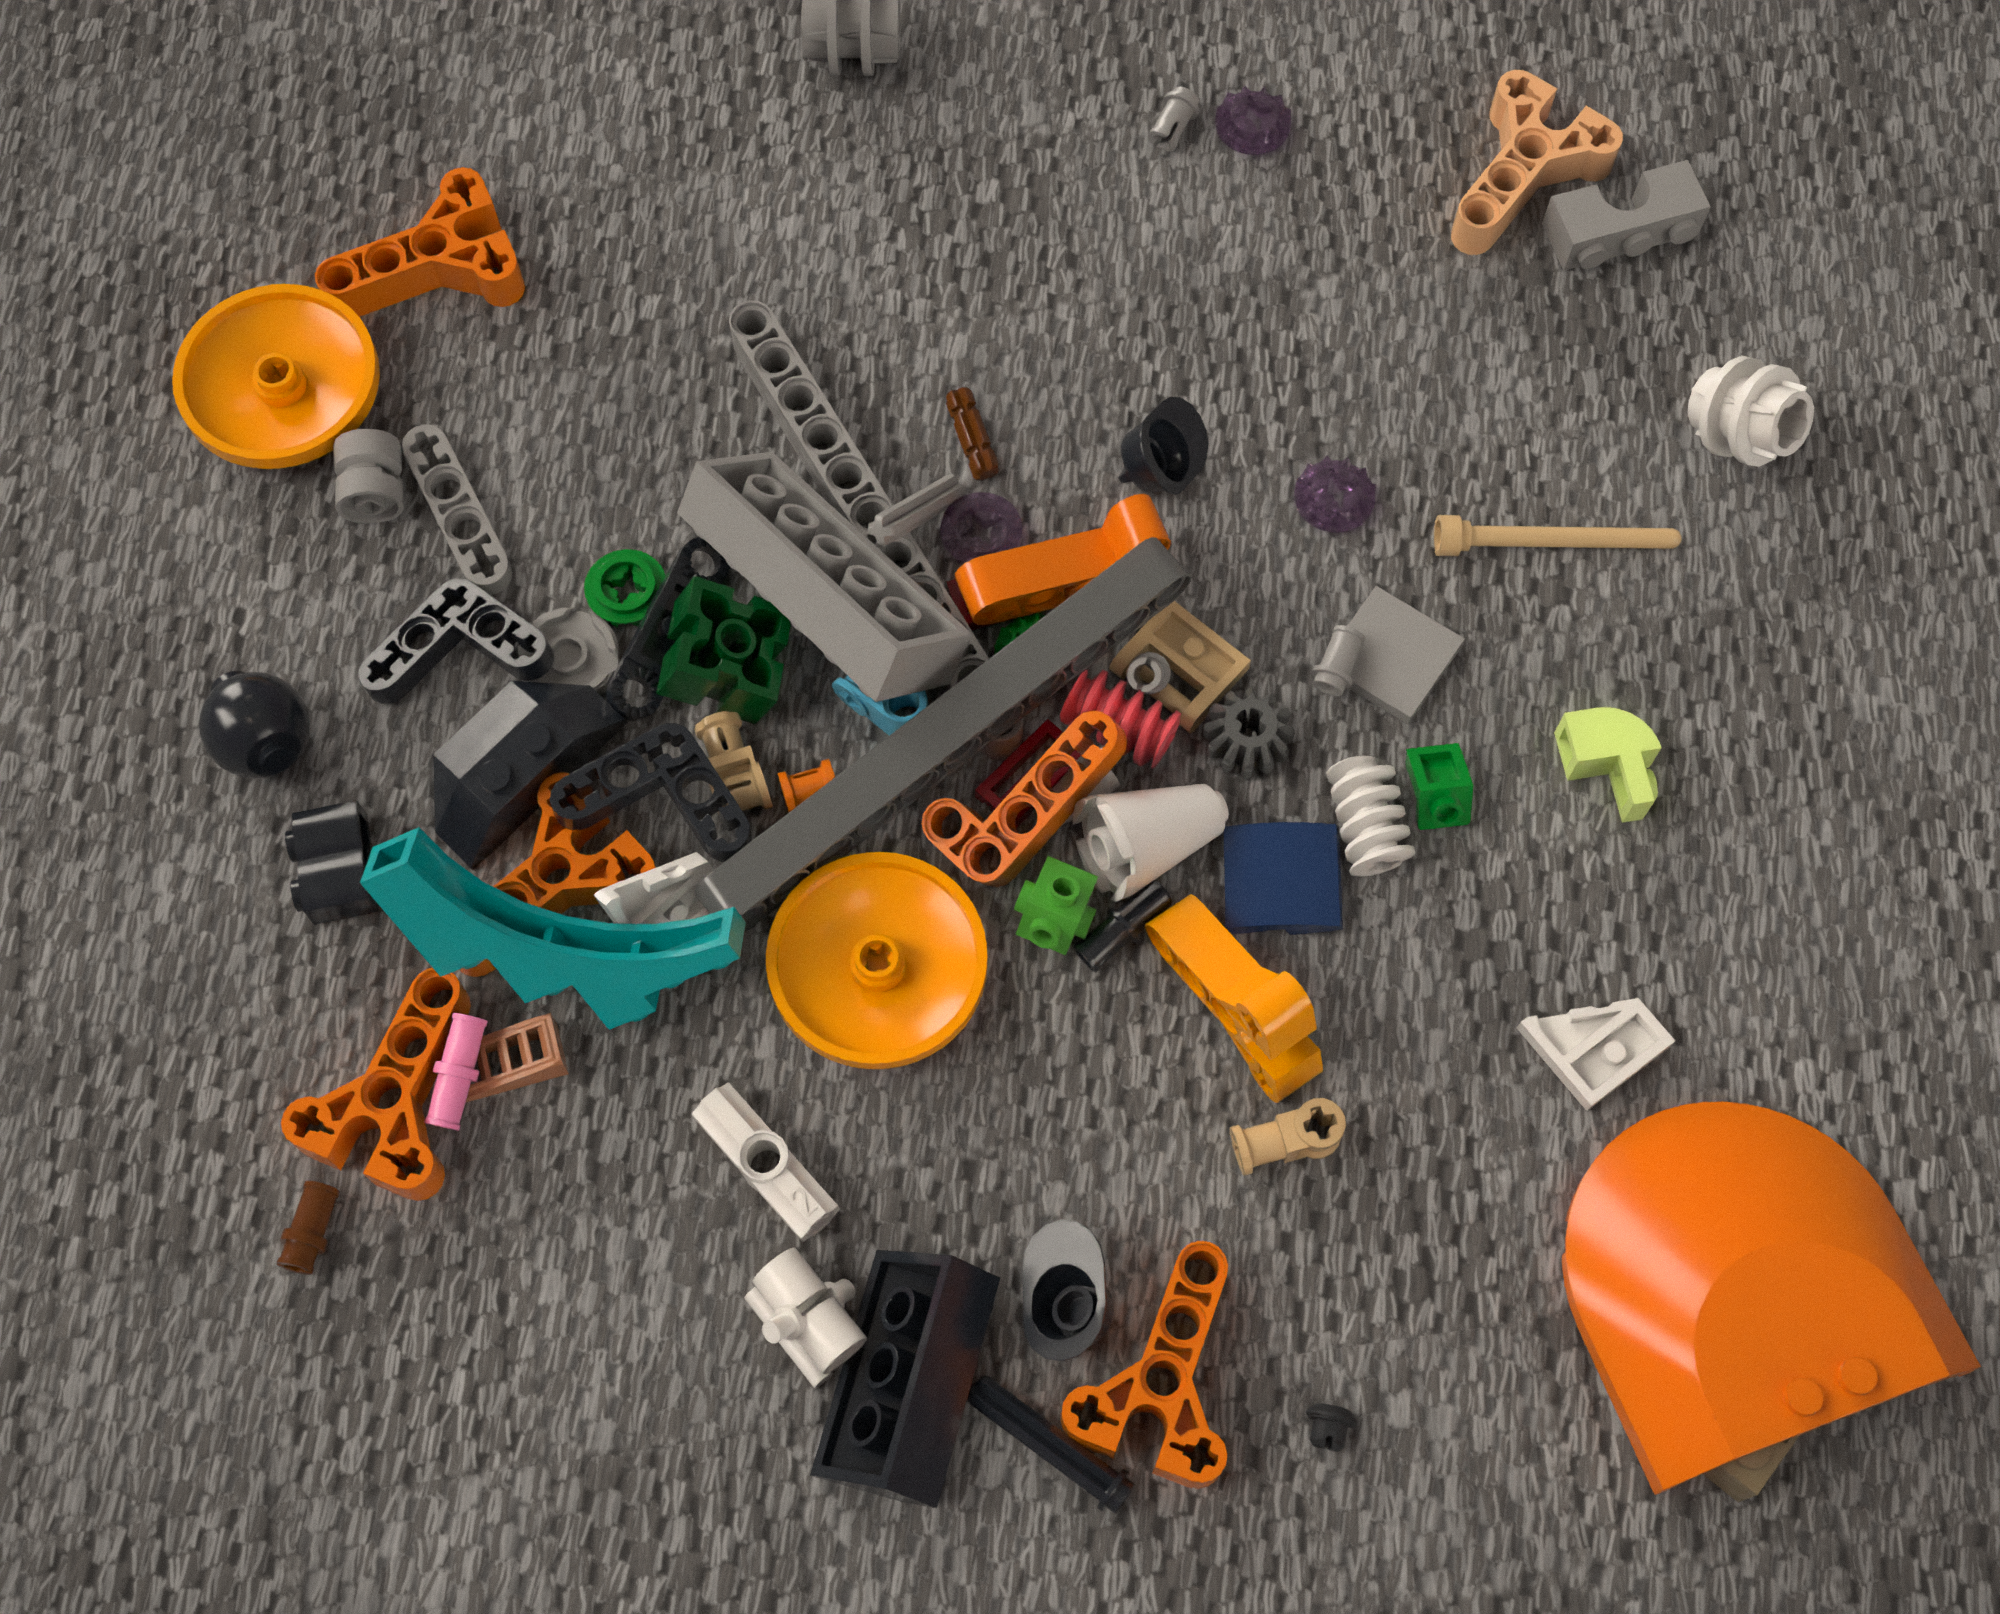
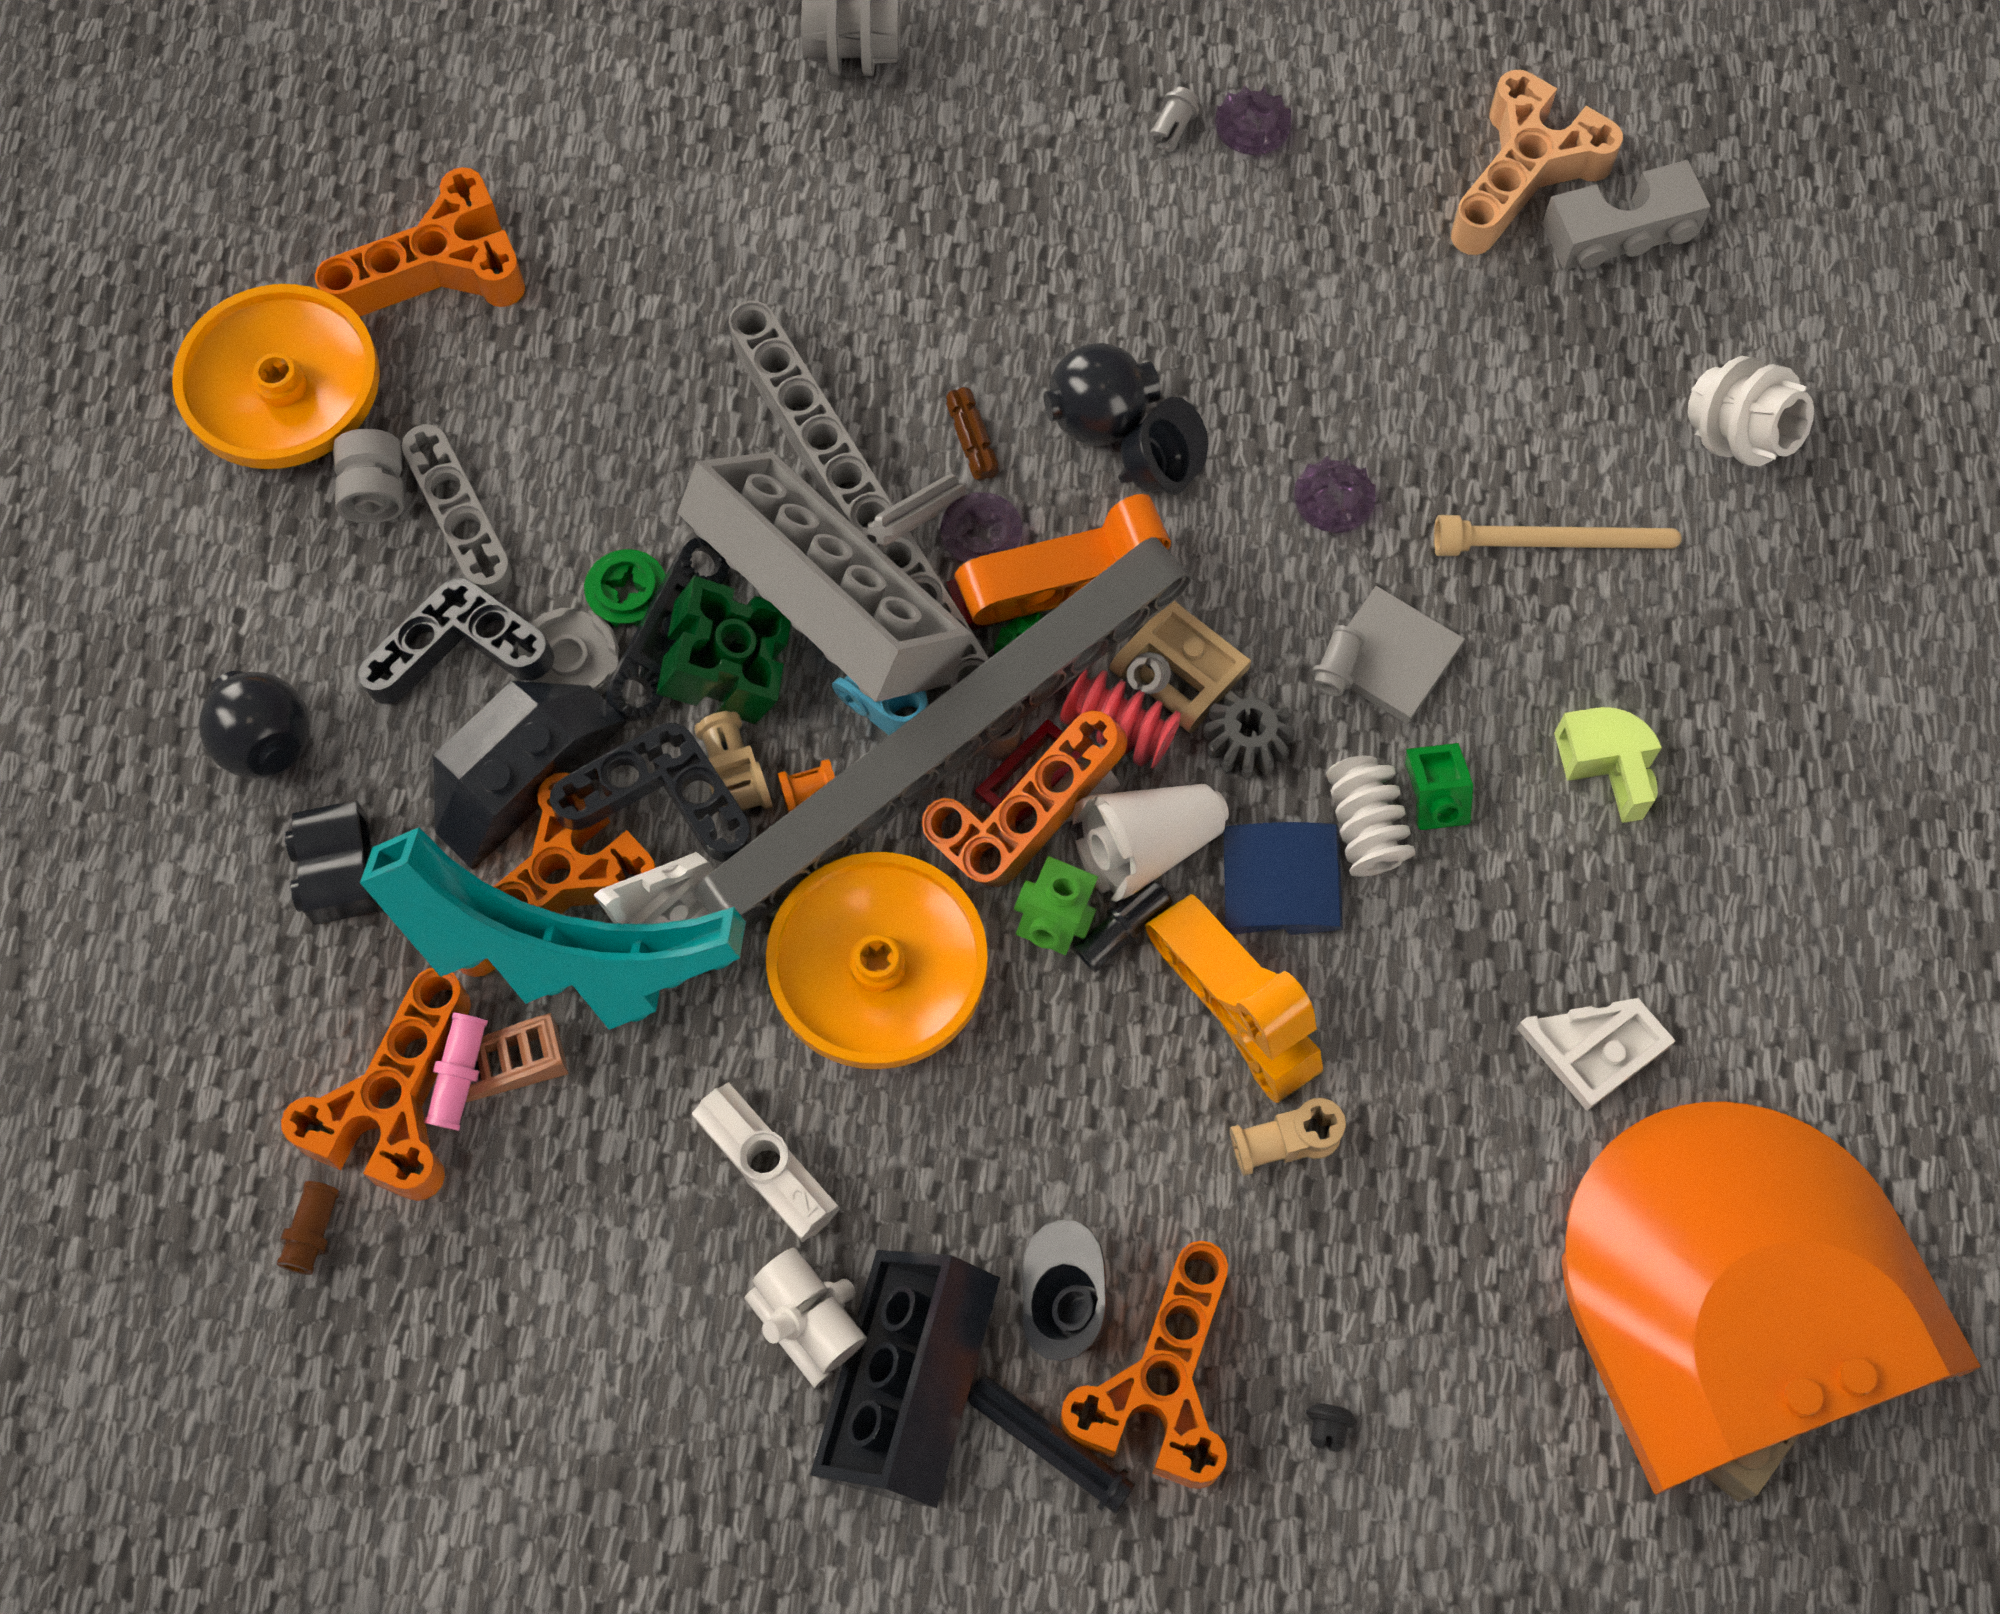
(1100, 393): none -> black brick

